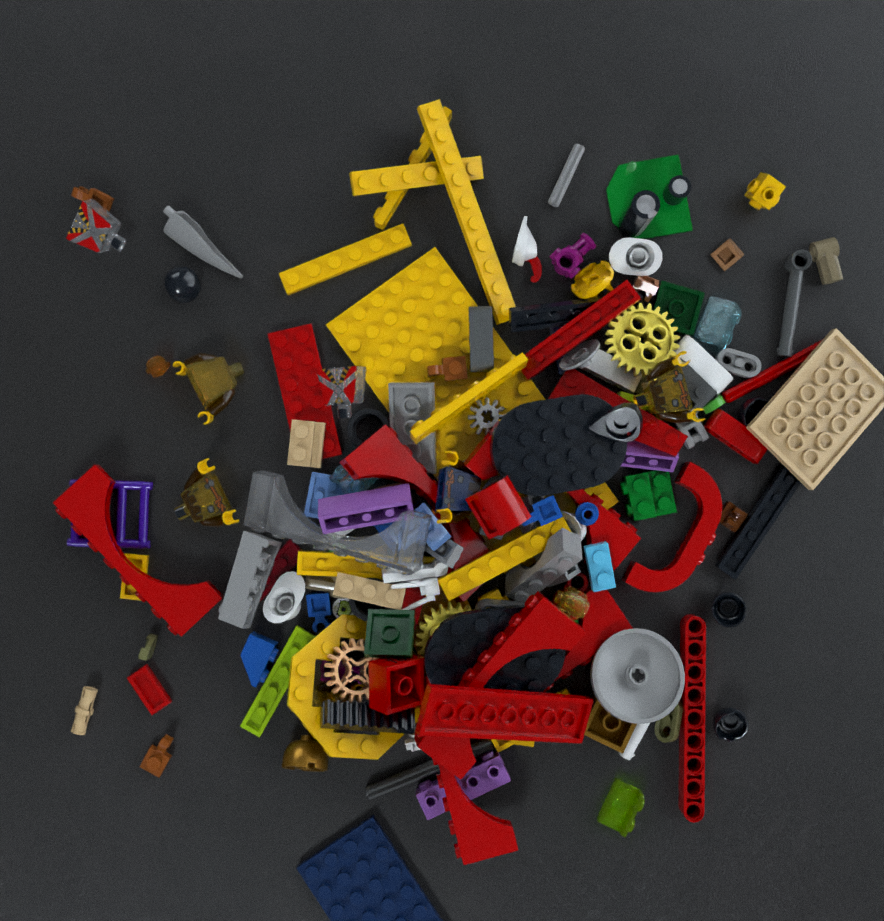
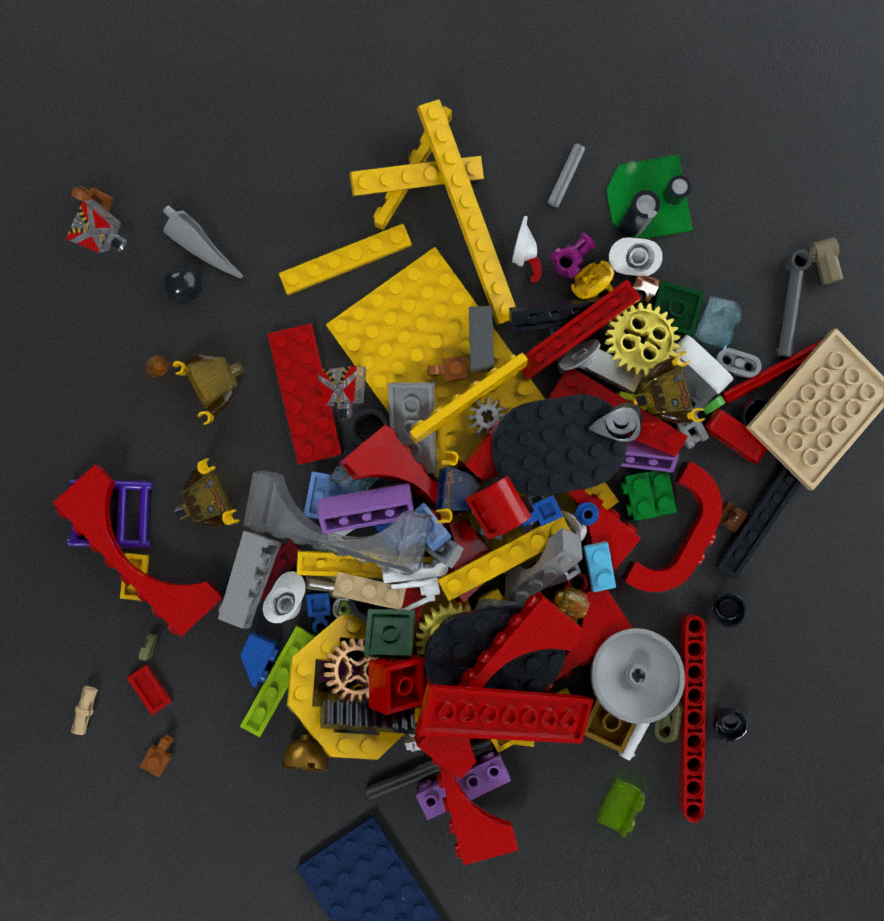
(306, 443): tan plate -> none
(727, 254): medium nougat slope -> none
(764, 191): yellow brick -> none

